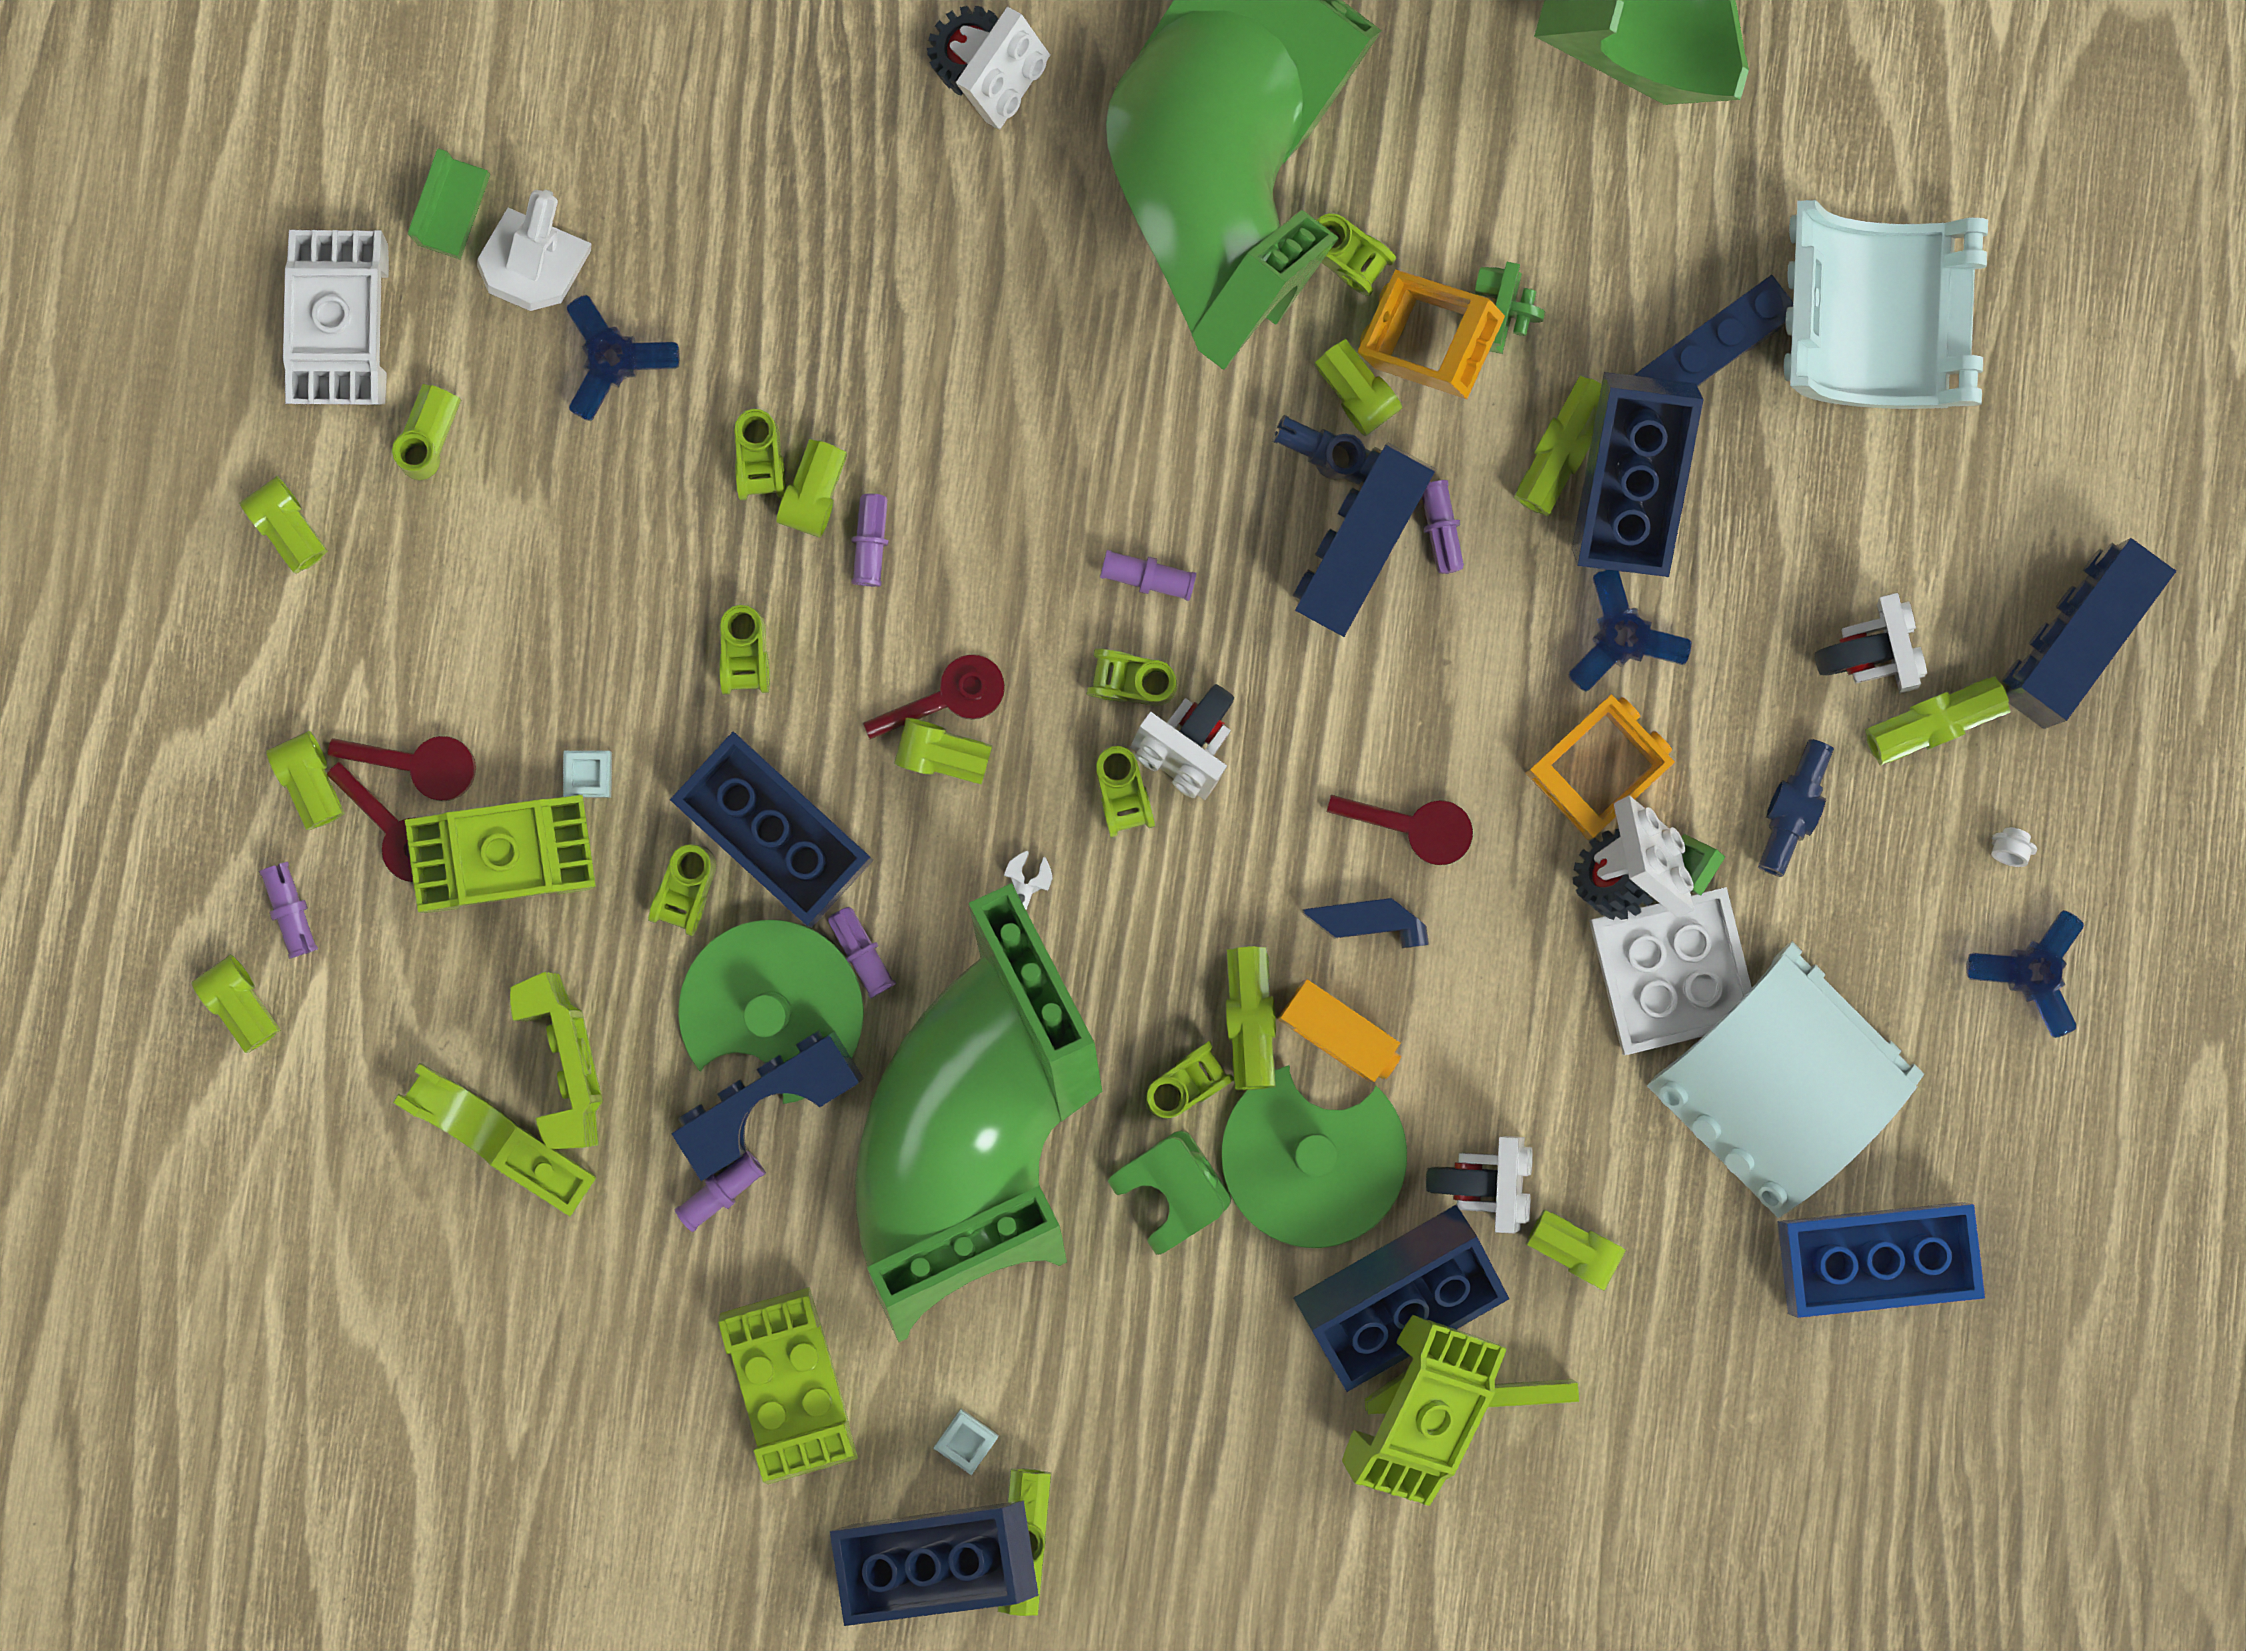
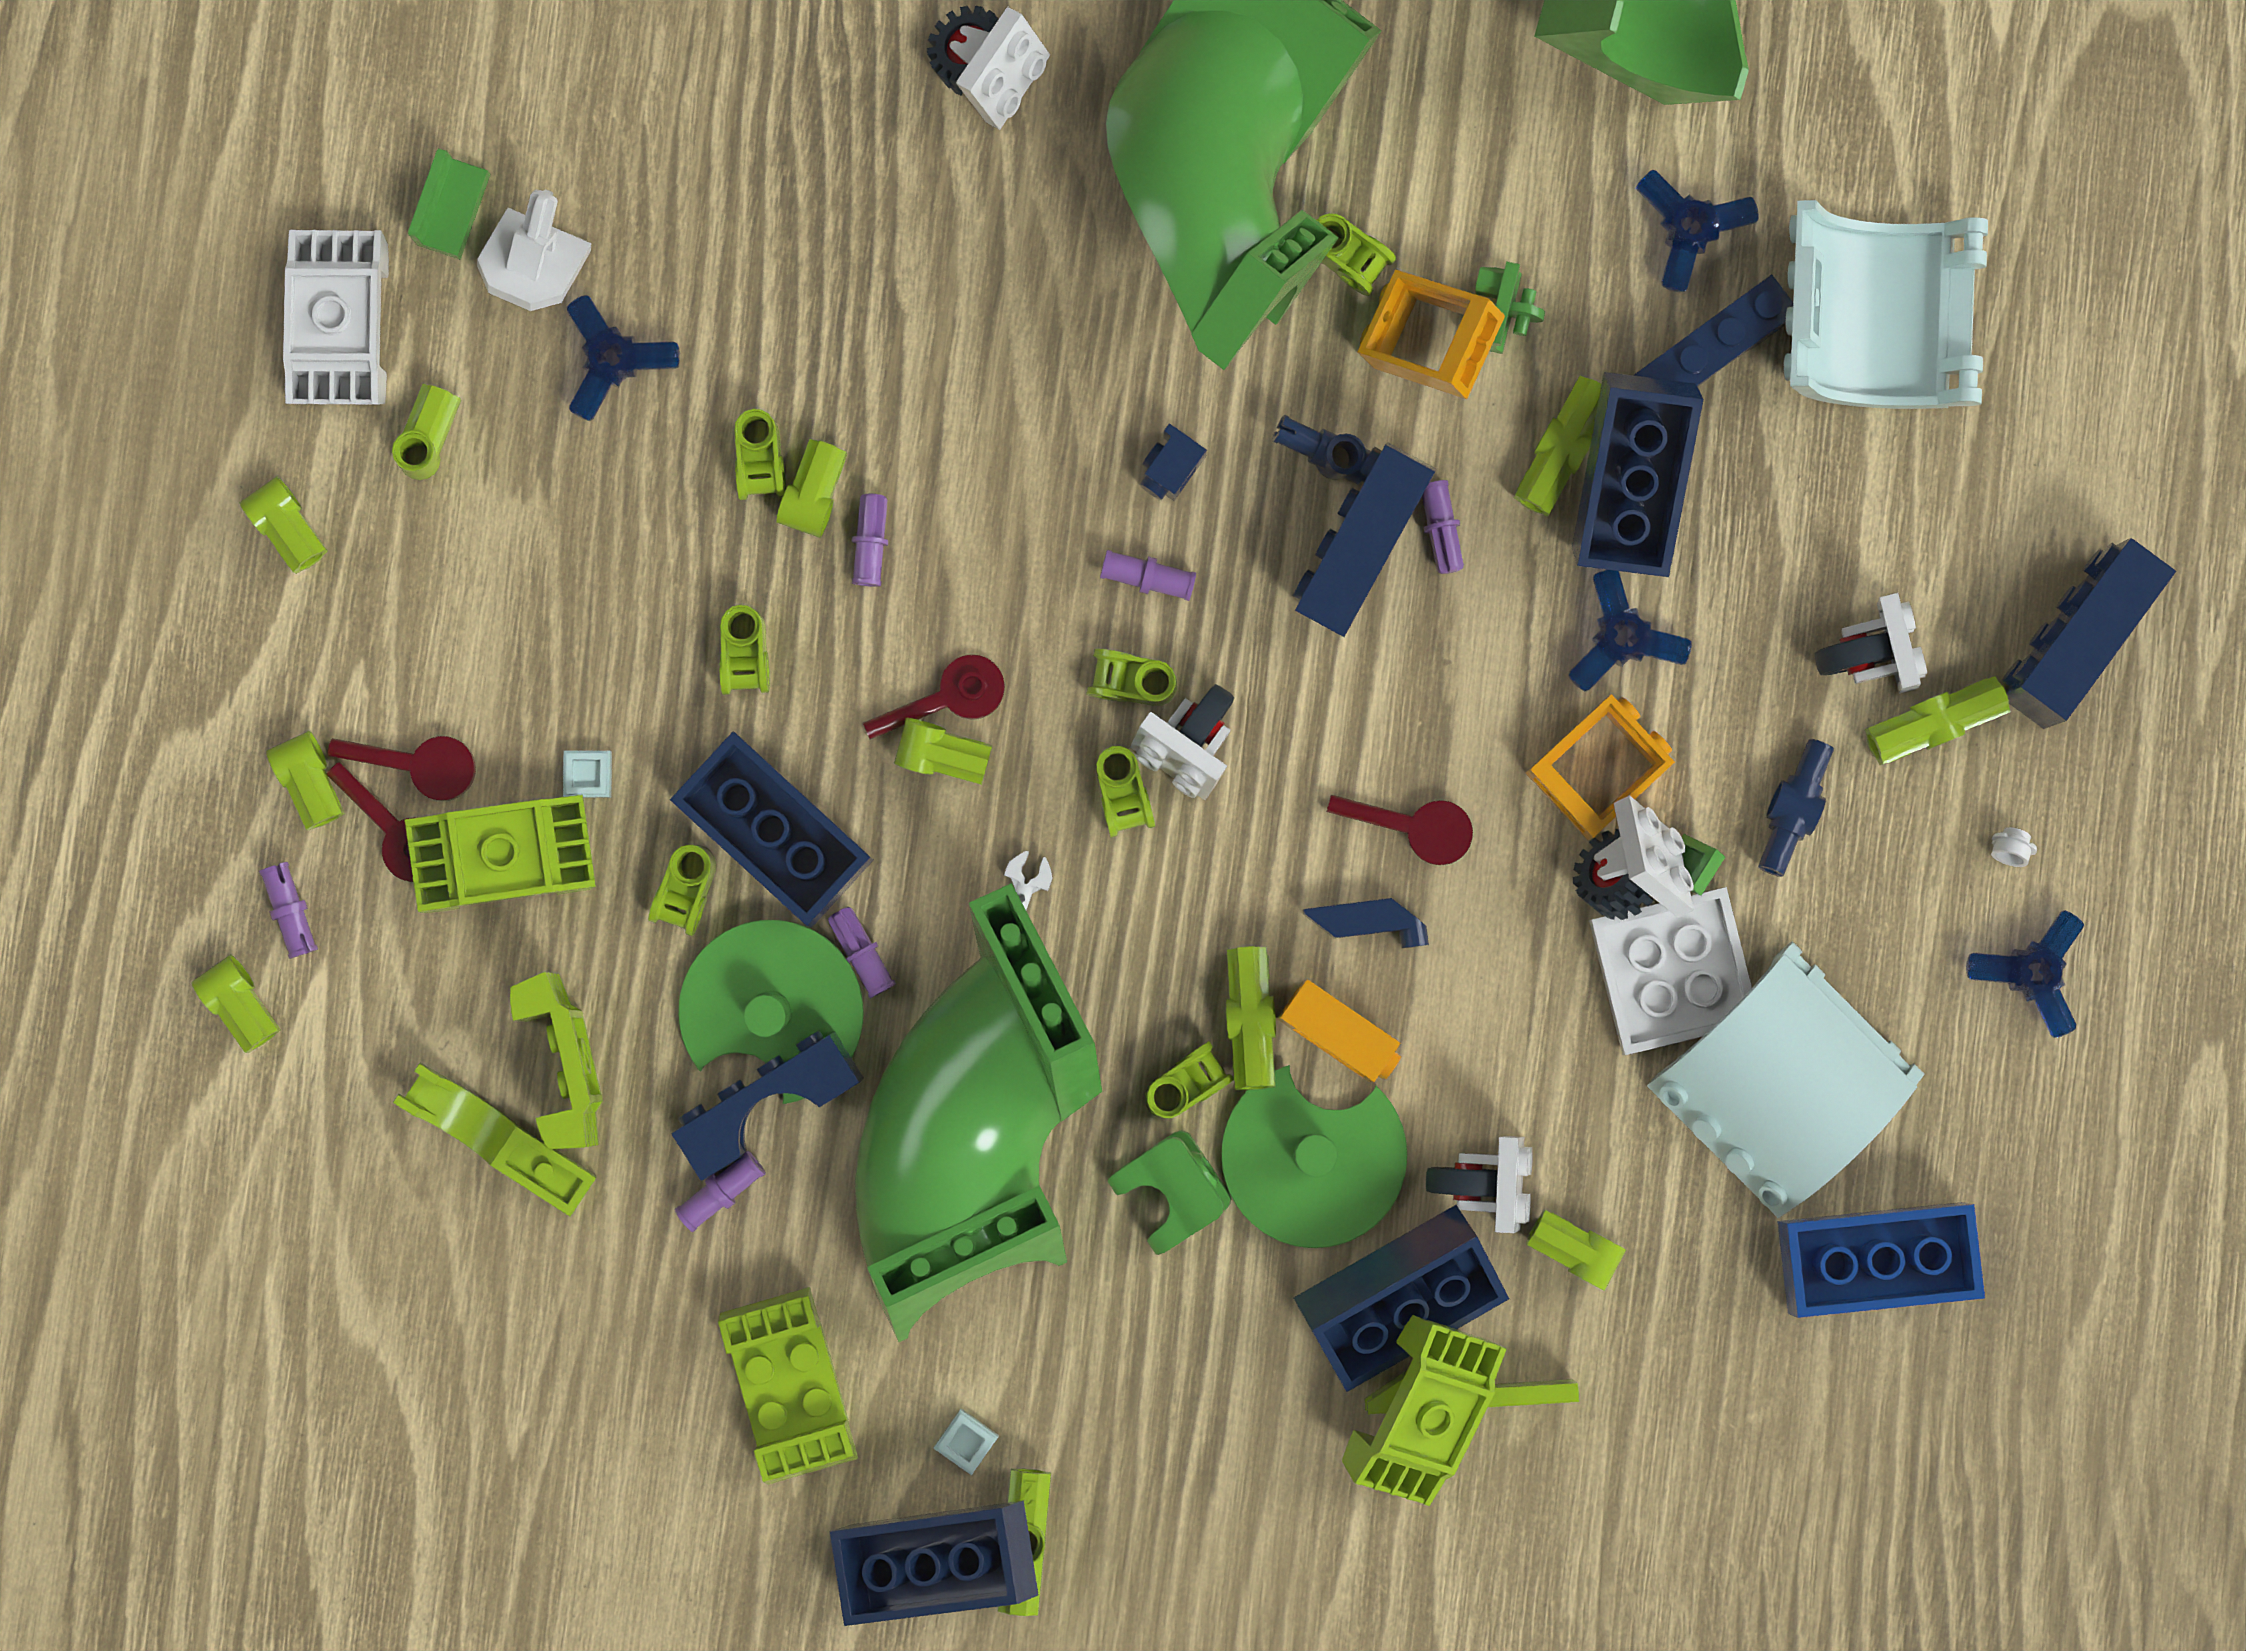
(1171, 465): none -> dark blue brick
(1364, 398): lime piece -> none
(1683, 243): none -> clear blue bush

